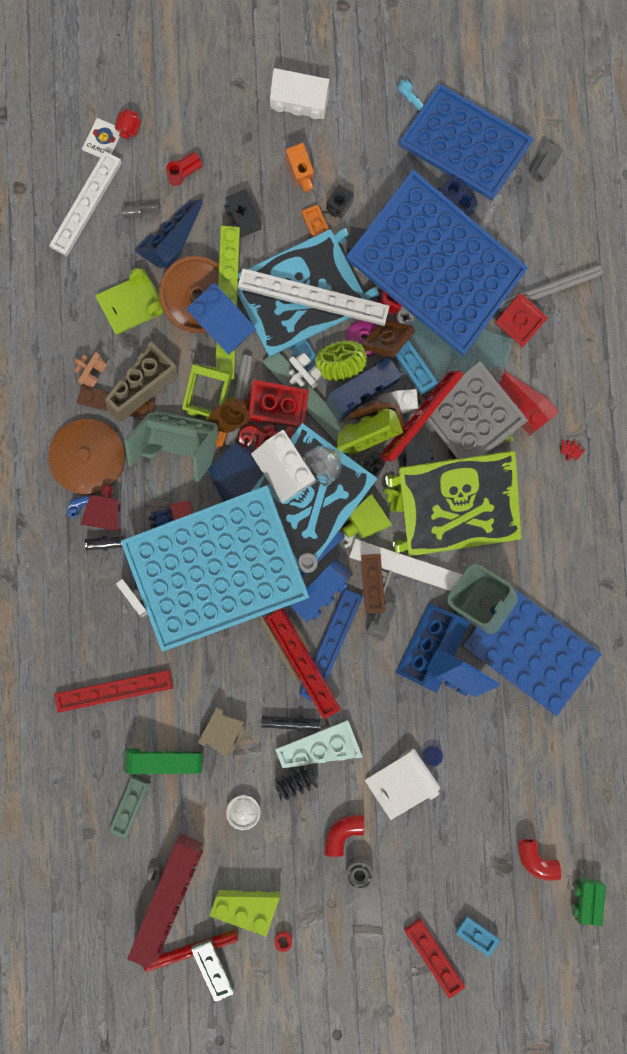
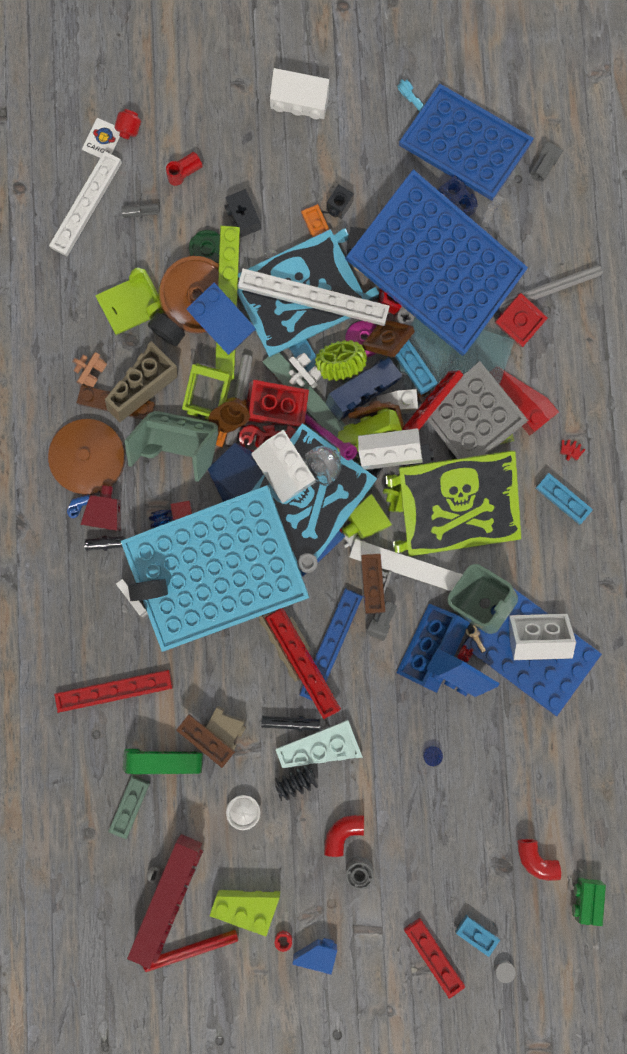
(148, 590): none -> black tyre
(166, 329): none -> black tyre
(168, 242): dark blue wedge -> none
(205, 244): none -> dark green tile
(205, 740): none -> reddish brown plate
(212, 970): tile -> none
(297, 162): orange torso -> none
(317, 956): none -> blue slope
(322, 590): blue wedge -> none
(346, 450): none -> magenta piece
(390, 449): none -> white slope
(405, 783): white door -> none
(465, 654): none -> red bush
(475, 636): none -> tan hand
(505, 971): none -> light grey tile
(541, 637): none -> white slope
(564, 498): none -> dark azure plate

